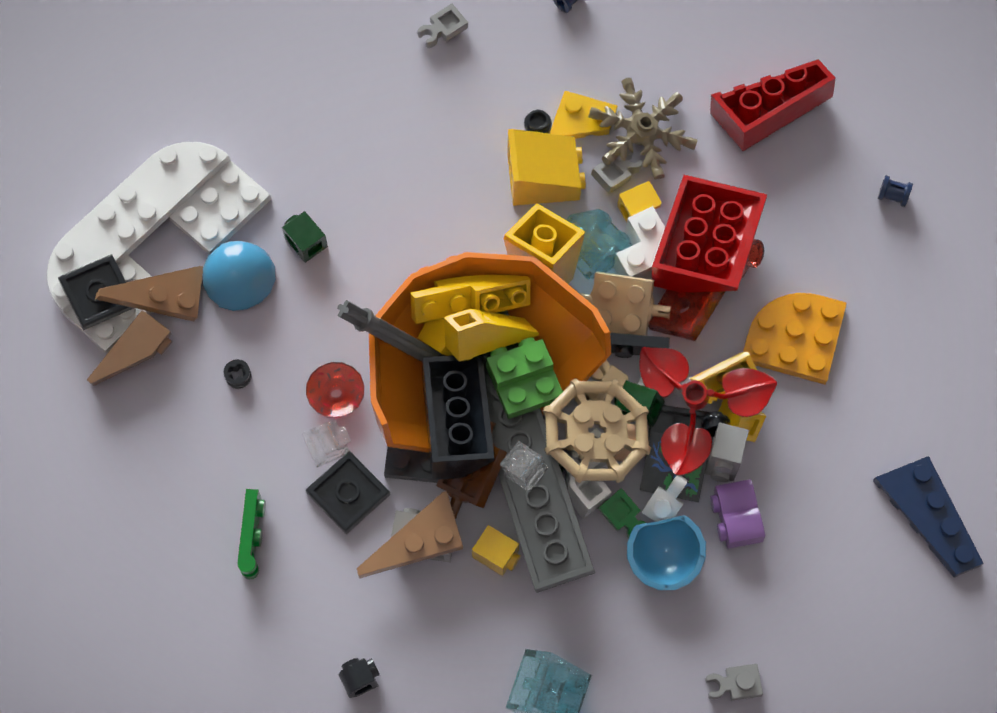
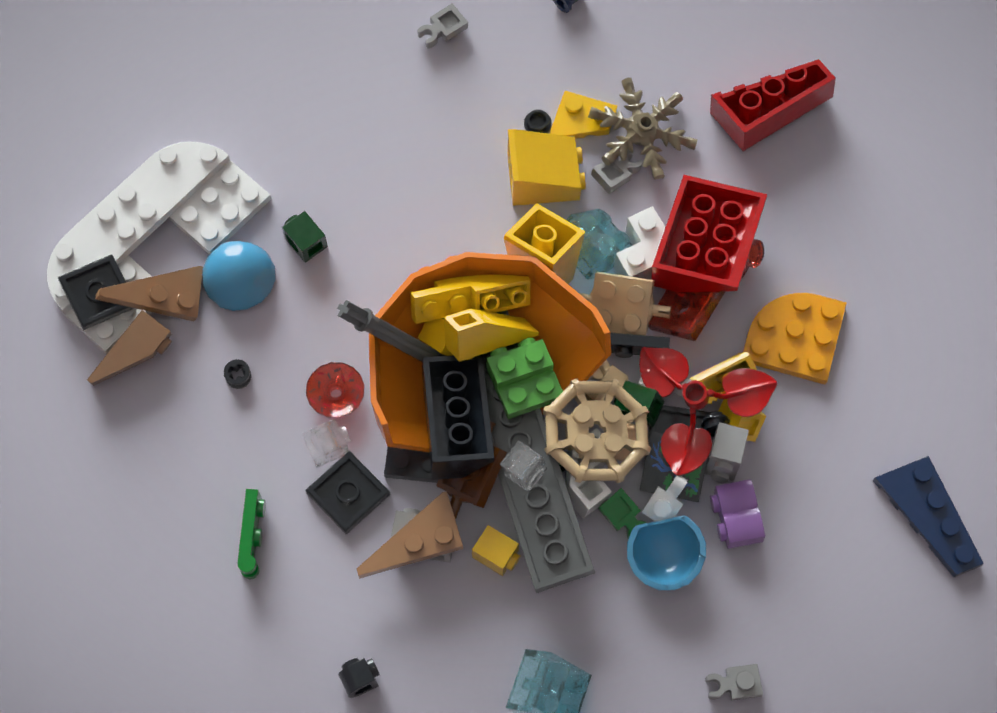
(637, 200): yellow panel -> none
(895, 191): dark blue bush -> none

